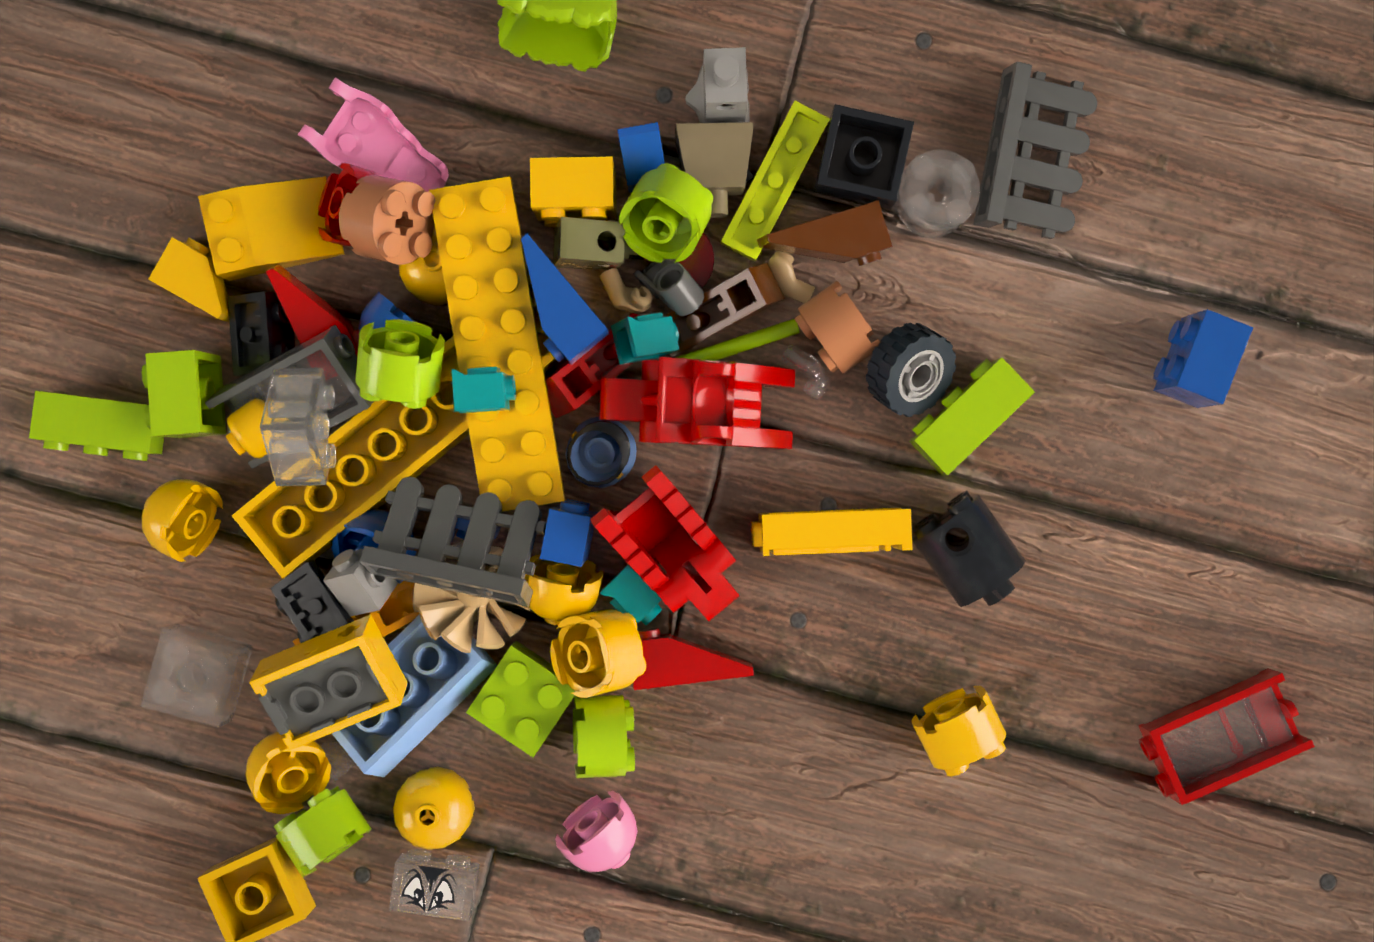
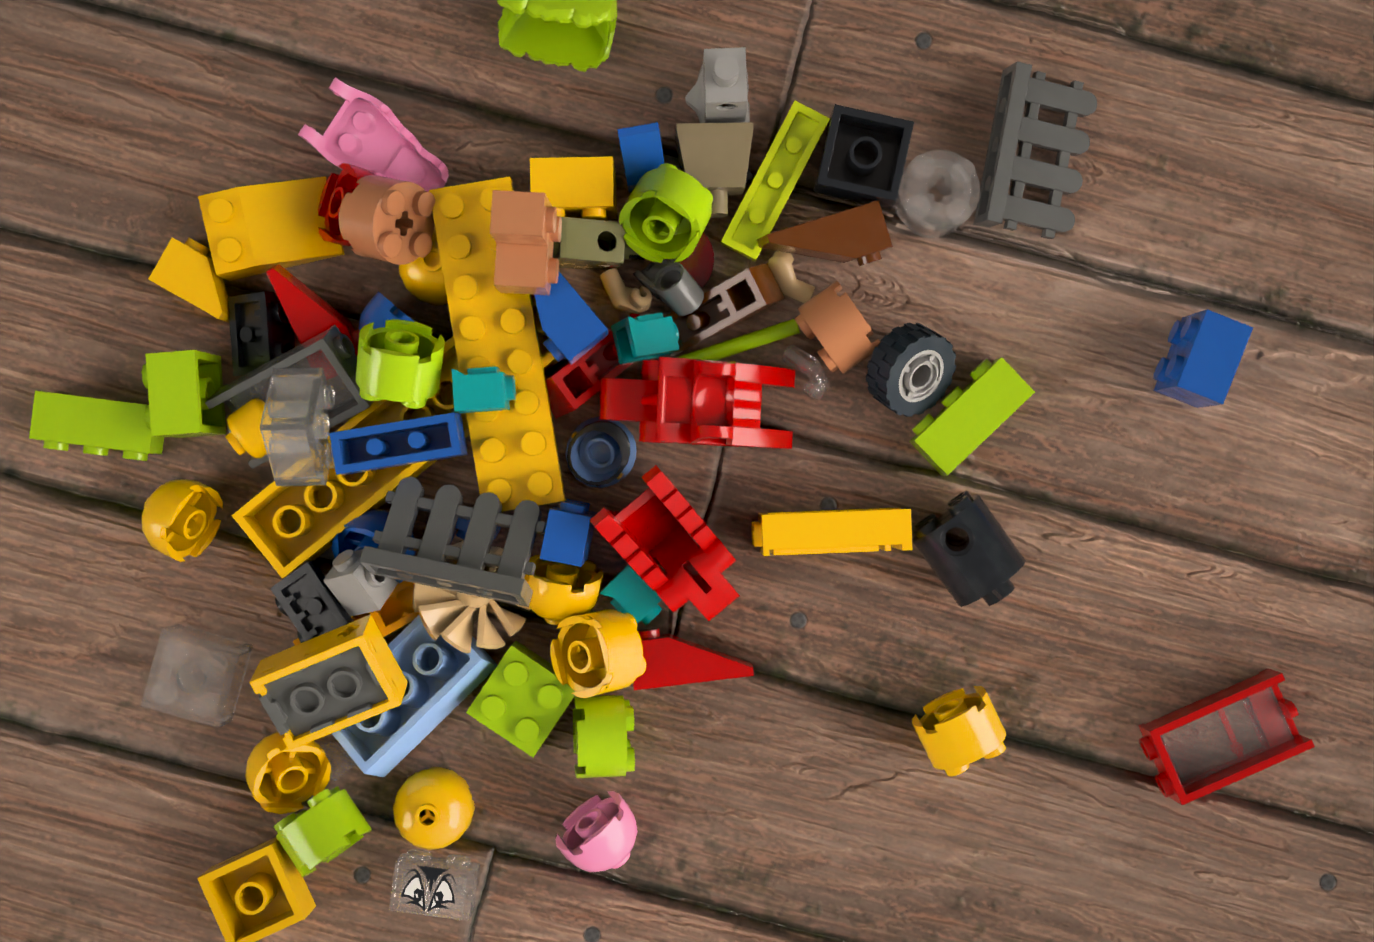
(398, 443): none -> blue brick
(525, 234): none -> nougat brick

